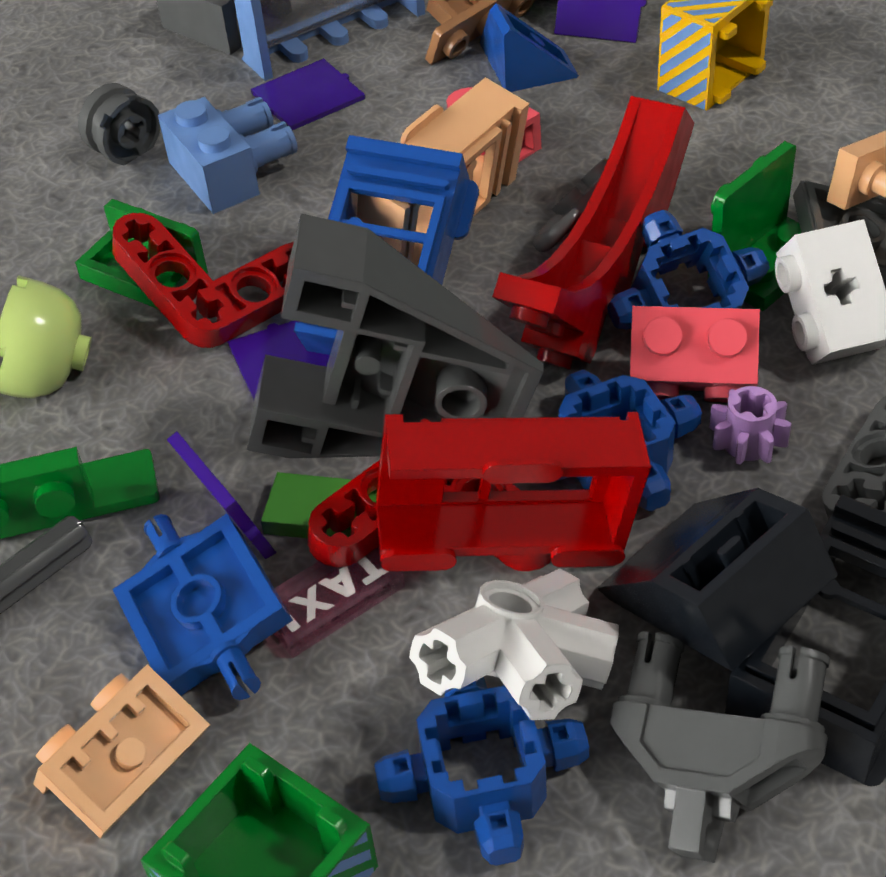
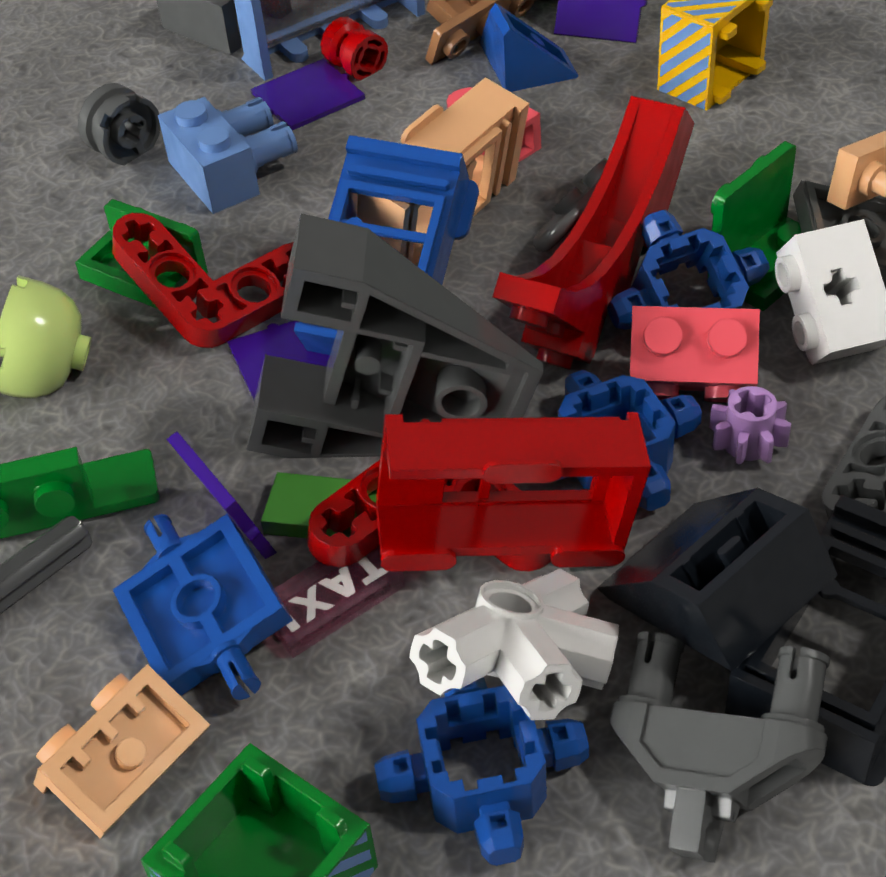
(353, 48): none -> red wheel

